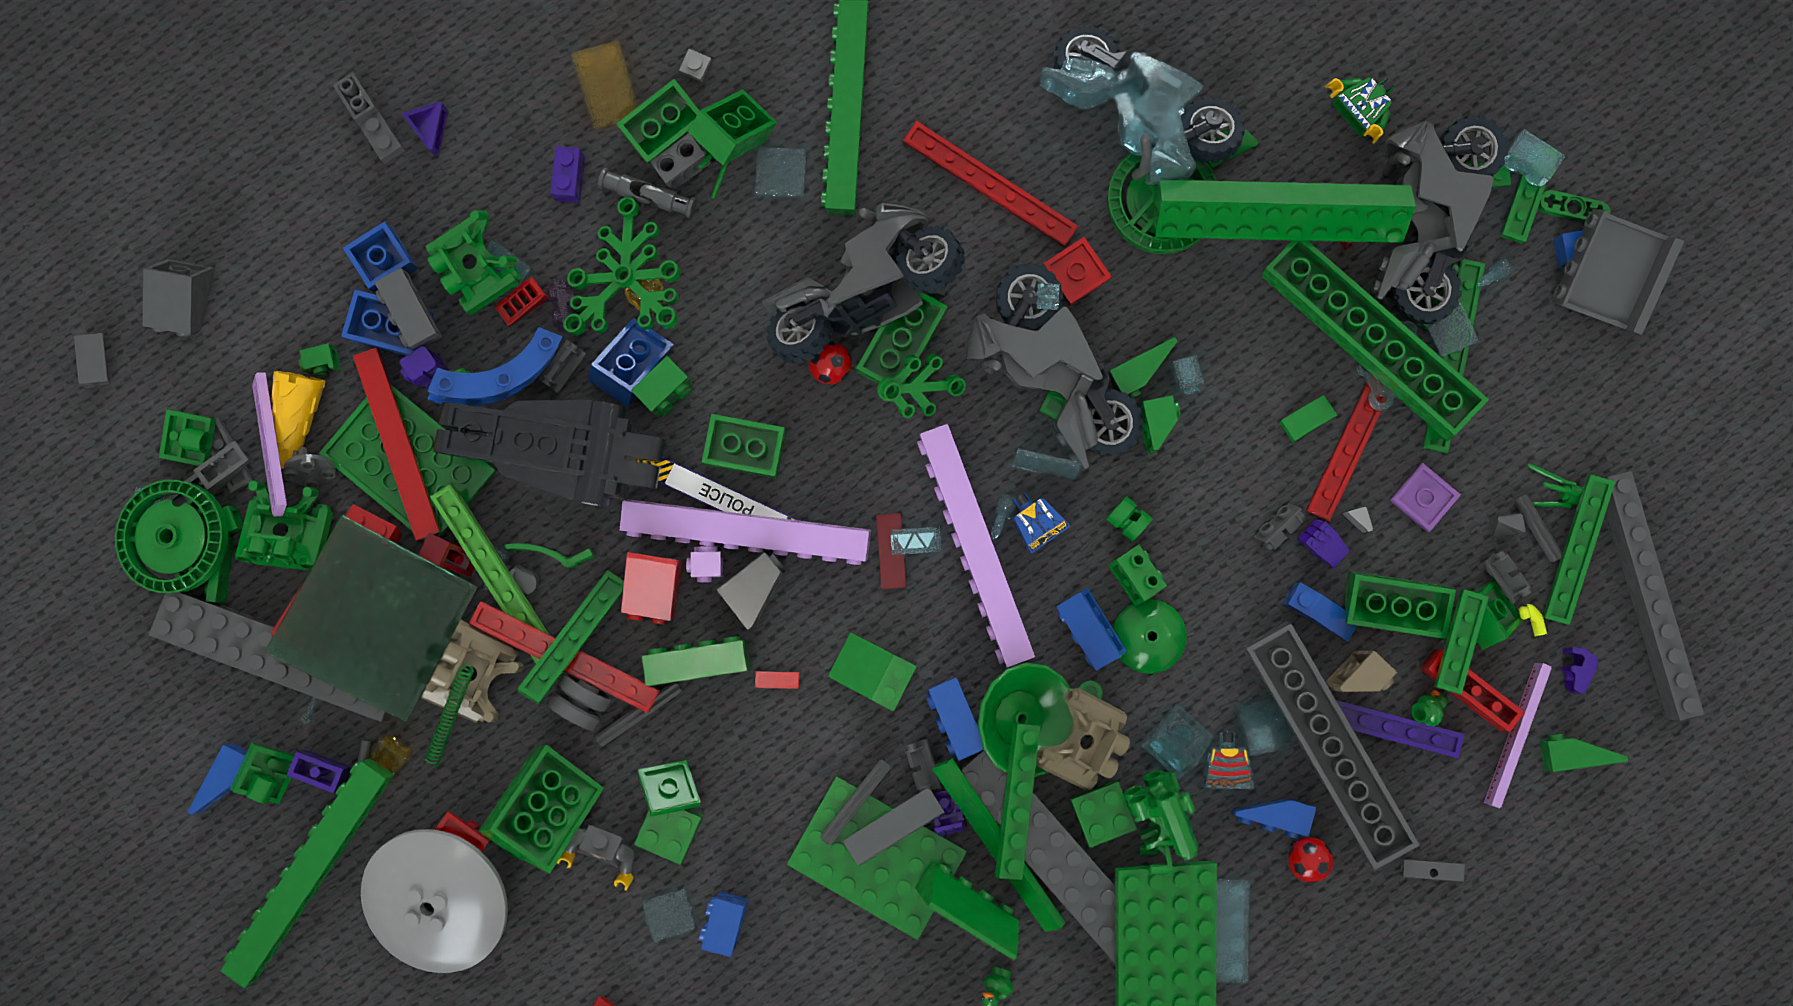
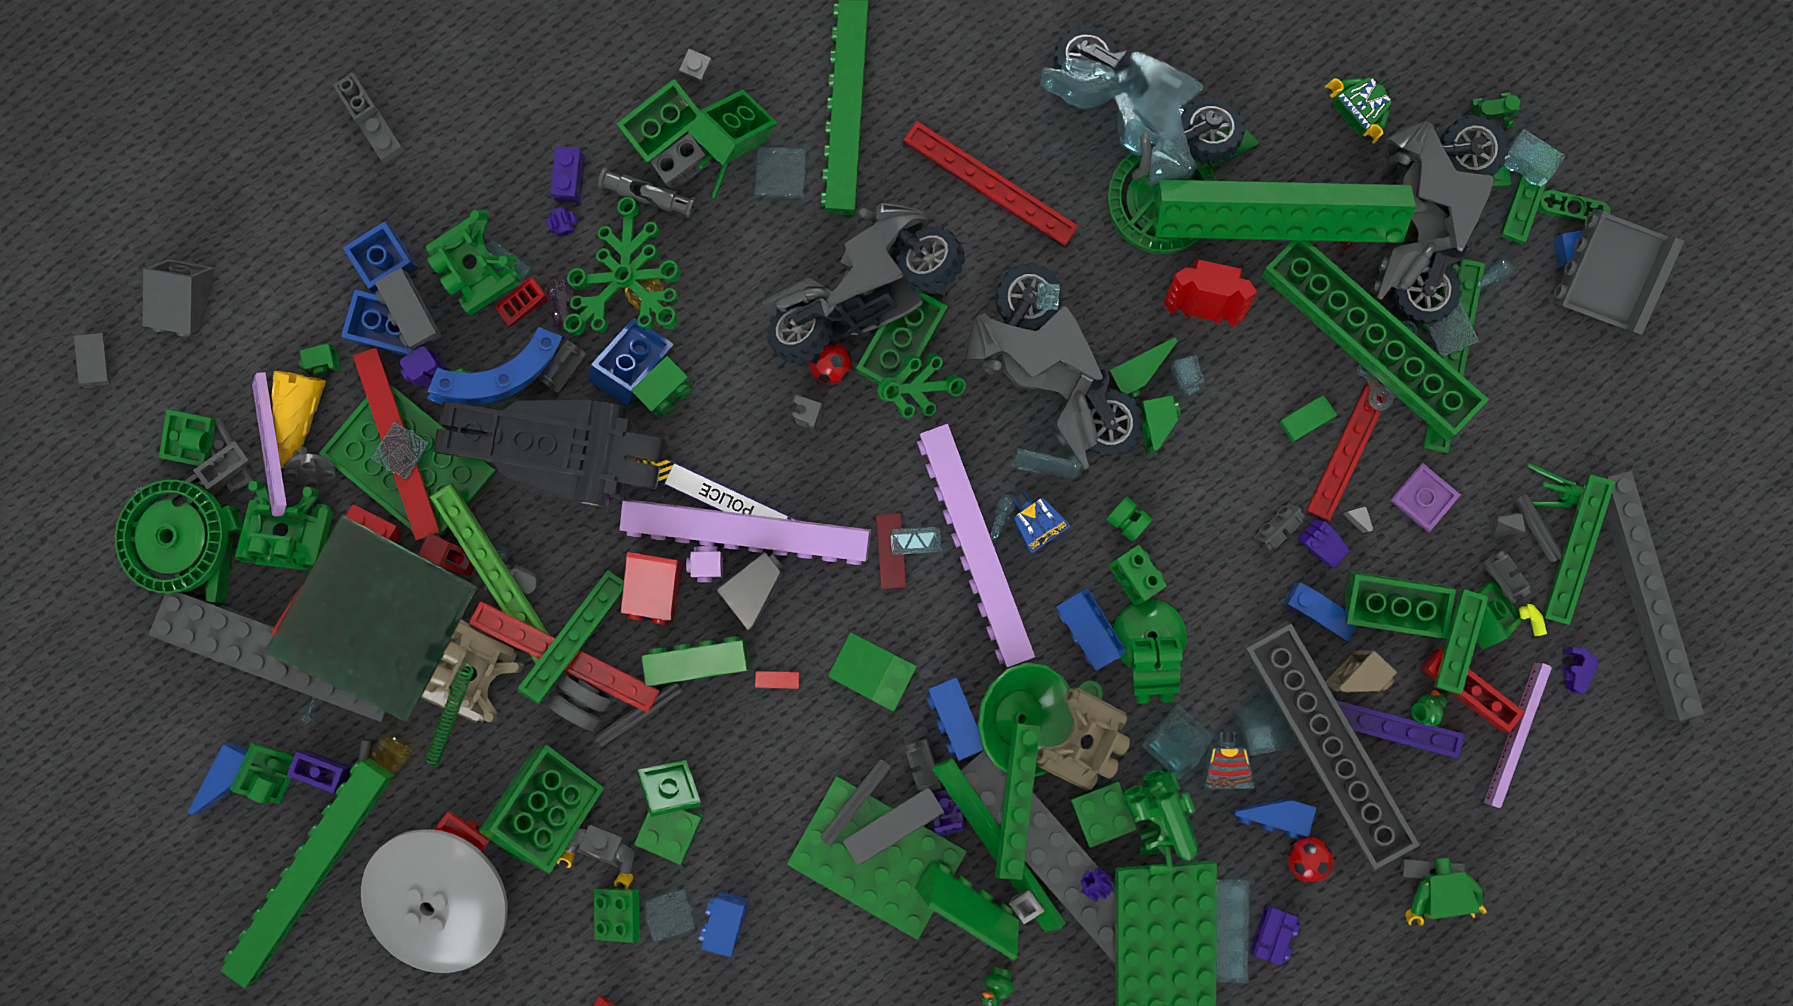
(400, 450): none -> clear light blue piece
(429, 124): dark purple slope -> none
(562, 221): none -> dark purple gear
(572, 562): green piece -> none
(605, 83): clear yellow slope -> none
(616, 914): none -> green plate
(744, 446): green brick -> none
(810, 413): none -> dark grey hinge
(1026, 906): none -> light grey slope
(1052, 404): green tile -> none
(1078, 270): red bracket -> none
(1096, 884): none -> dark purple gear
(1154, 676): none -> green hips
(1211, 293): none -> red slope
(1274, 935): none -> dark purple brick
(1446, 894): none -> green torso
(1497, 108): none -> green piece
(1569, 753): green slope -> none

